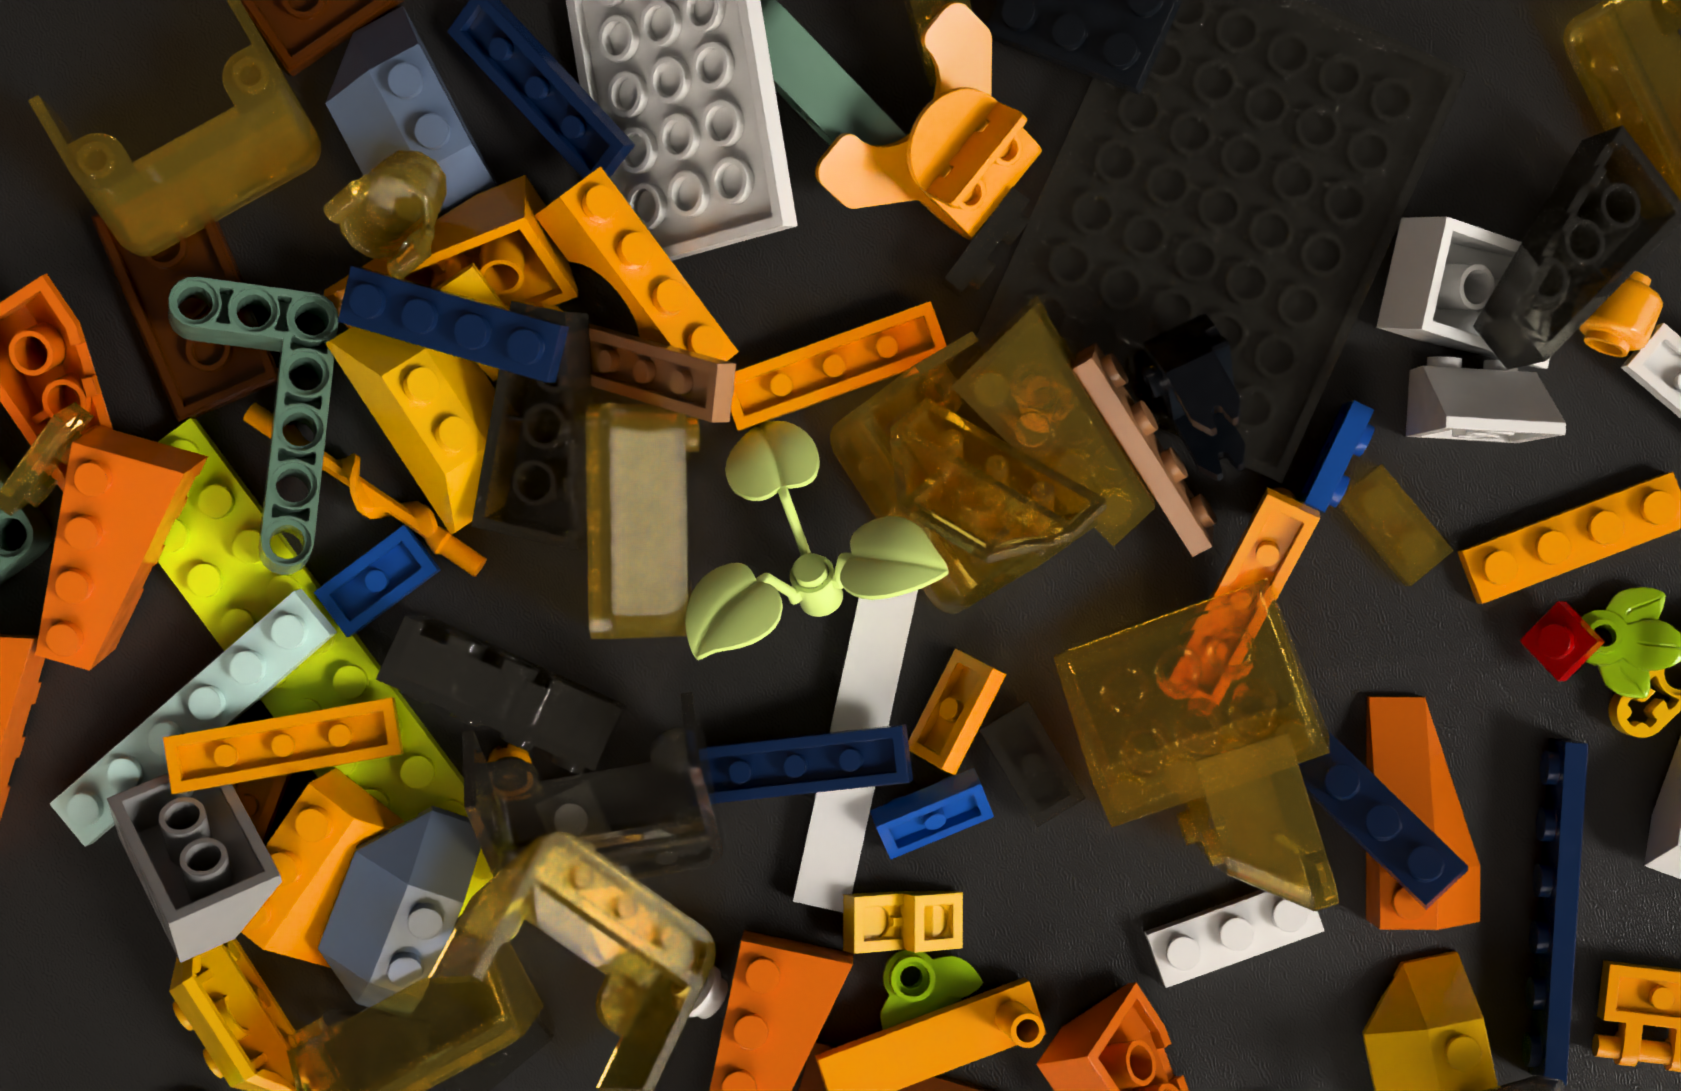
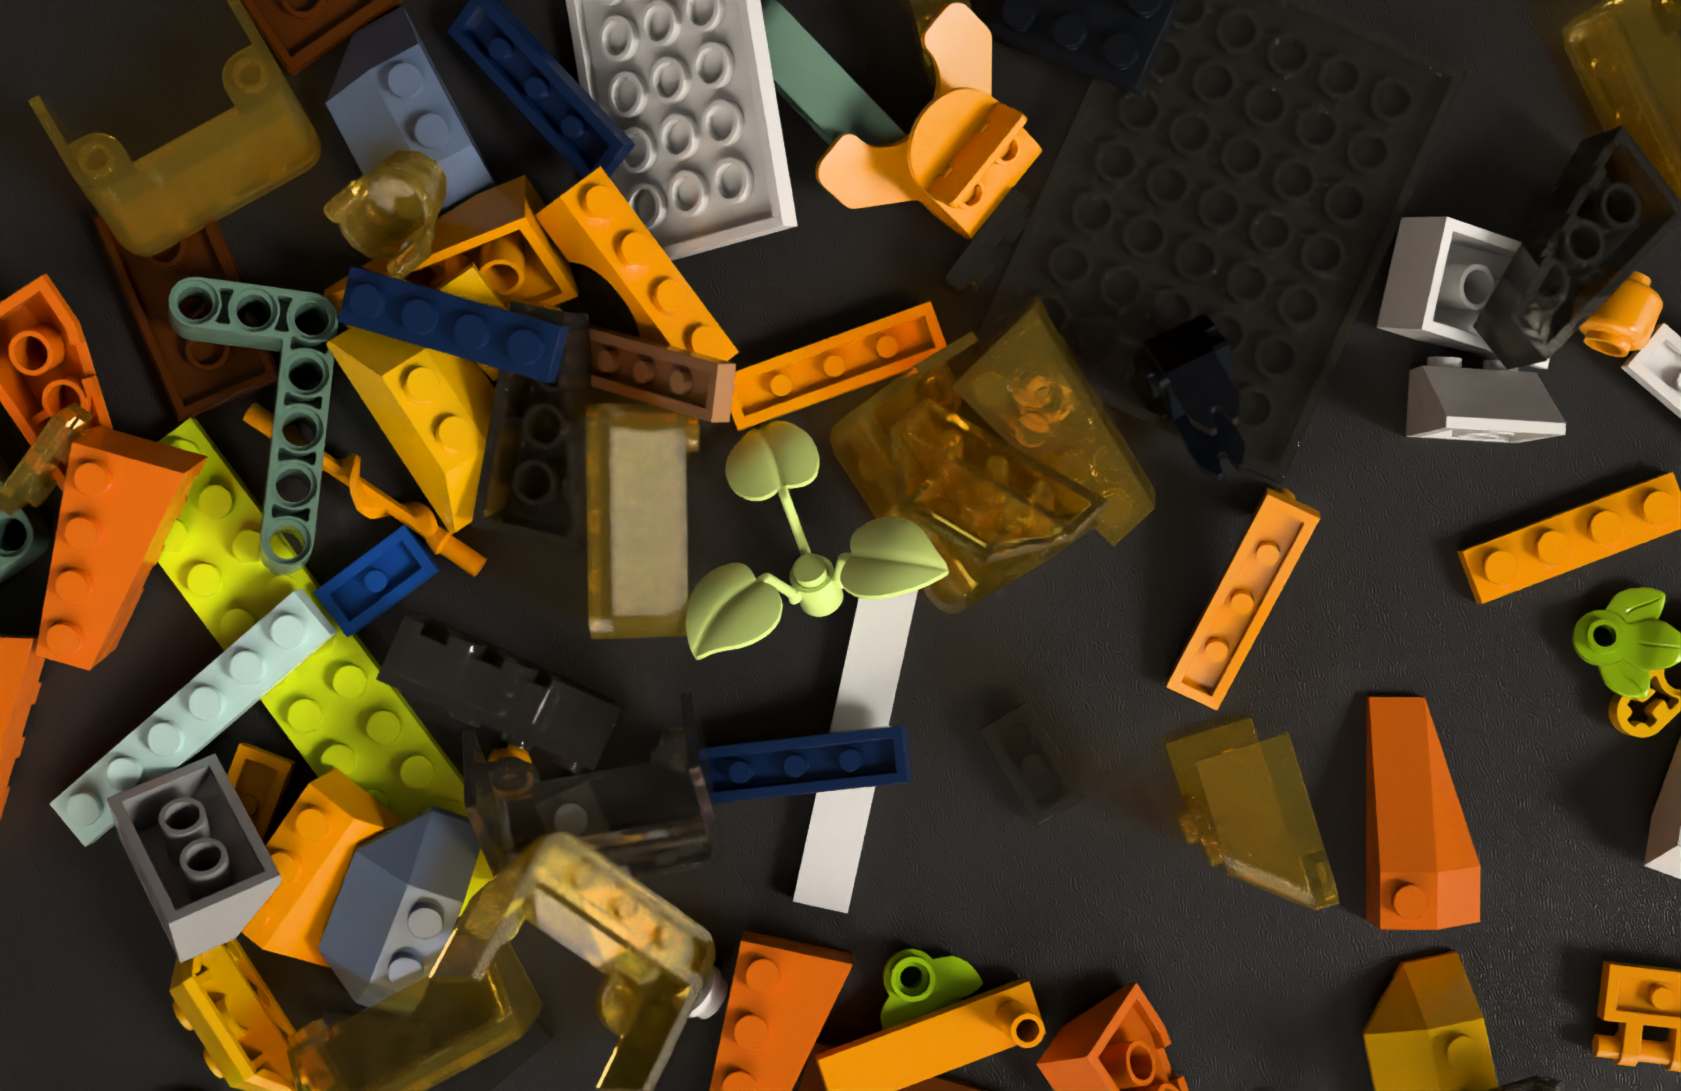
(283, 745): light orange plate -> none
(902, 921): yellow slope -> none
(932, 813): blue plate -> none
(955, 711): light orange plate -> none
(1135, 429): medium nougat plate -> none
(1185, 692): clear yellow slope -> none
(1228, 935): white plate -> none
(1347, 436): blue plate -> none
(1382, 824): dark blue plate -> none
(1394, 525): clear yellow plate -> none
(1557, 886): dark blue plate -> none
(1562, 641): red plate -> none

